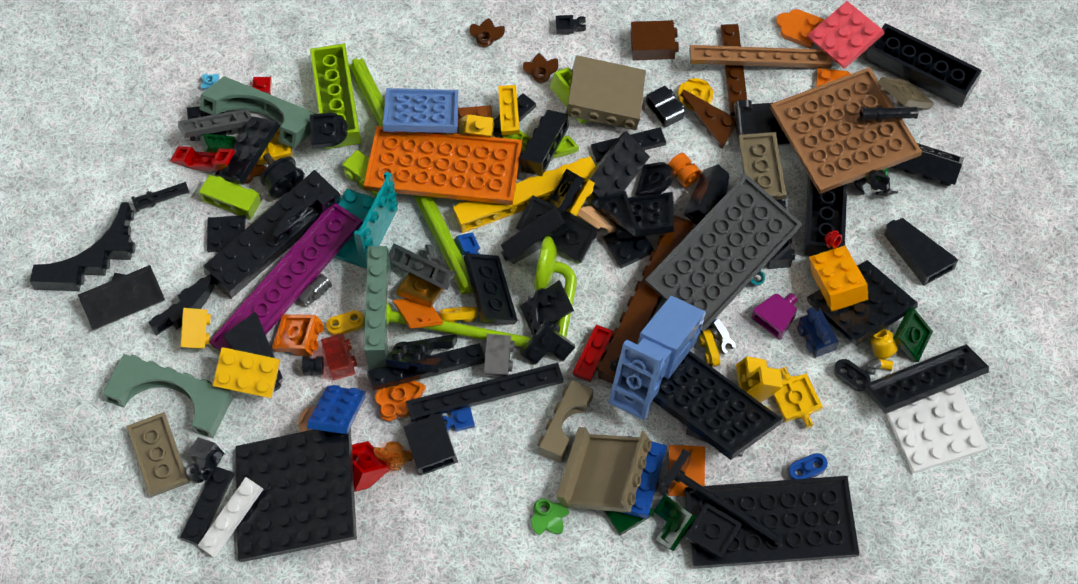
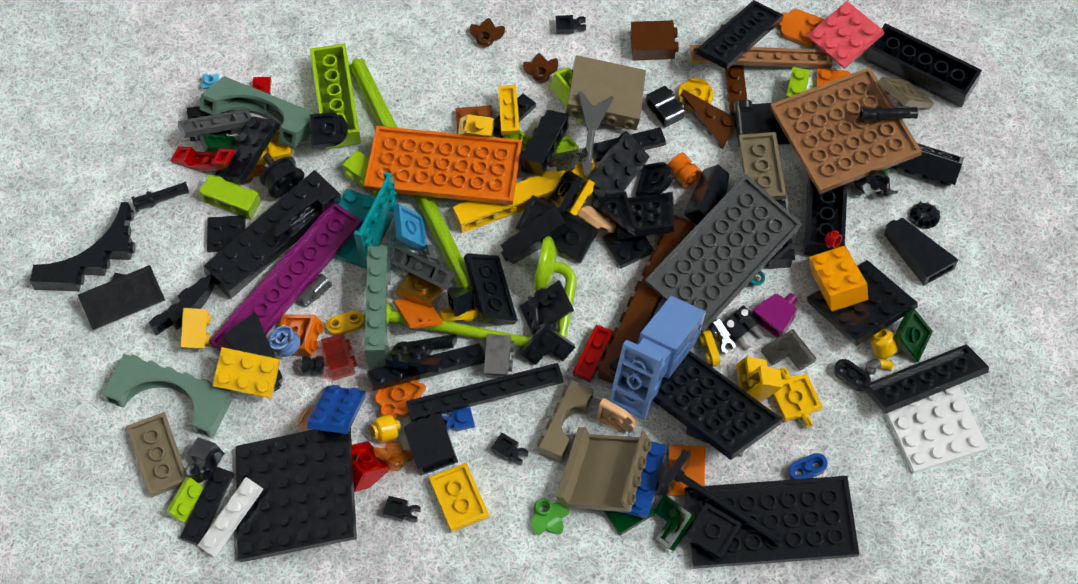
(185, 500): none -> lime plate
(284, 341): none -> medium blue wheel
(384, 428): none -> yellow head
(398, 508): none -> black plate
(409, 227): none -> dark azure plate
(421, 110): medium blue plate -> none
(459, 497): none -> yellow plate
(460, 300): none -> black slope
(467, 244): blue plate -> none
(507, 447): none -> black plate
(567, 160): none -> clear smoke plate
(593, 116): none -> dark grey piece
(615, 416): none -> light nougat tile
(739, 34): none -> black plate
(741, 323): none -> black piece
(789, 346): none -> clear smoke plate
(798, 81): none -> lime brick
(817, 333): dark blue brick -> none
(925, 222): none -> black gear

